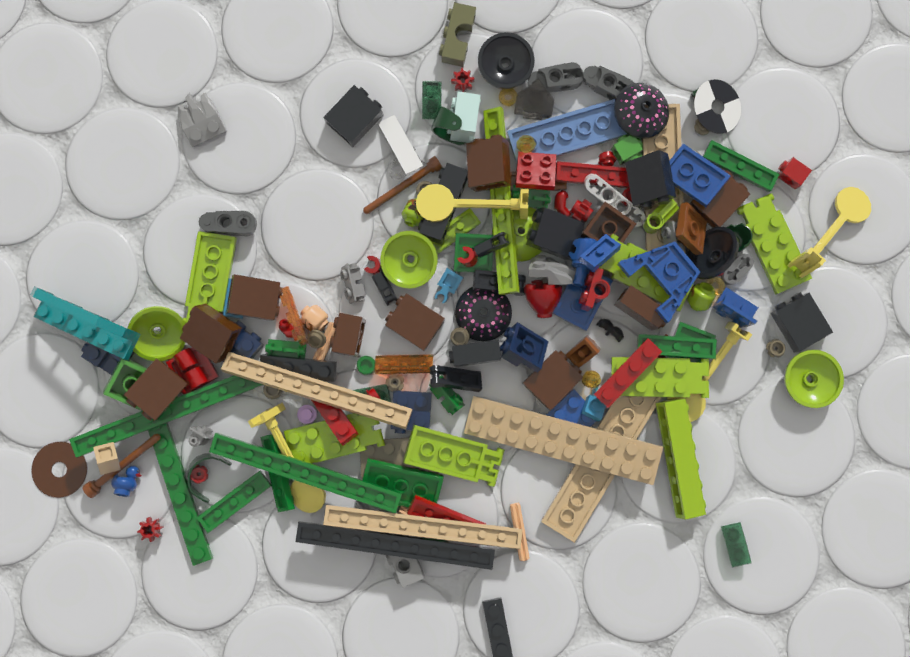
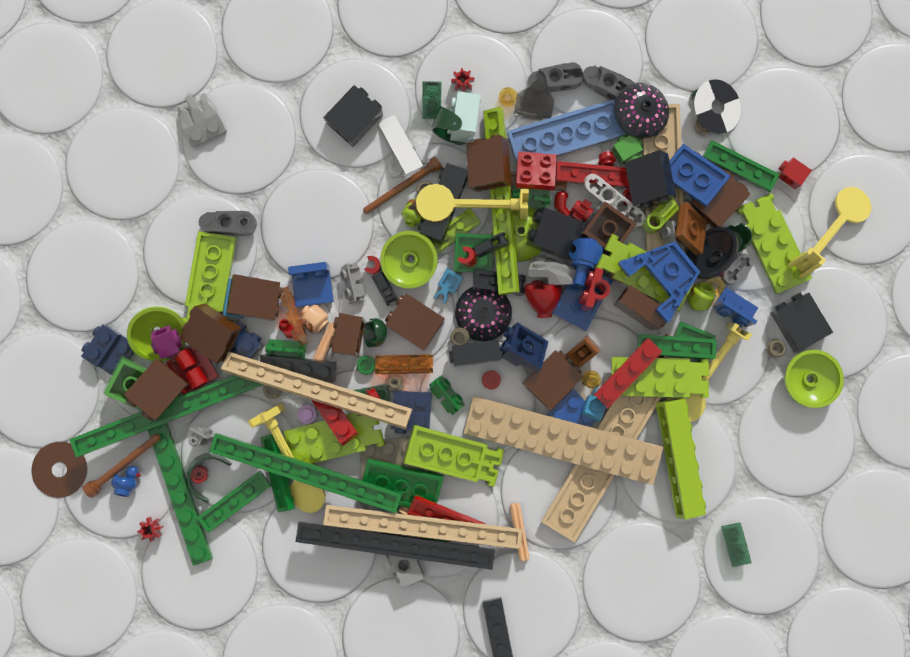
(85, 324): teal plate -> none
(107, 458): tan brick -> none
(166, 342): none -> magenta brick
(311, 284): none -> blue bracket
(316, 339): dark tan plate -> none
(375, 333): none -> dark green hair
(455, 378): black plate -> none
(461, 19): olive arch -> none
(491, 379): none -> red tile
(507, 49): black dish -> none
(526, 144): clear yellow plate -> none
(599, 252): blue plate -> none
(614, 330): black piece -> none

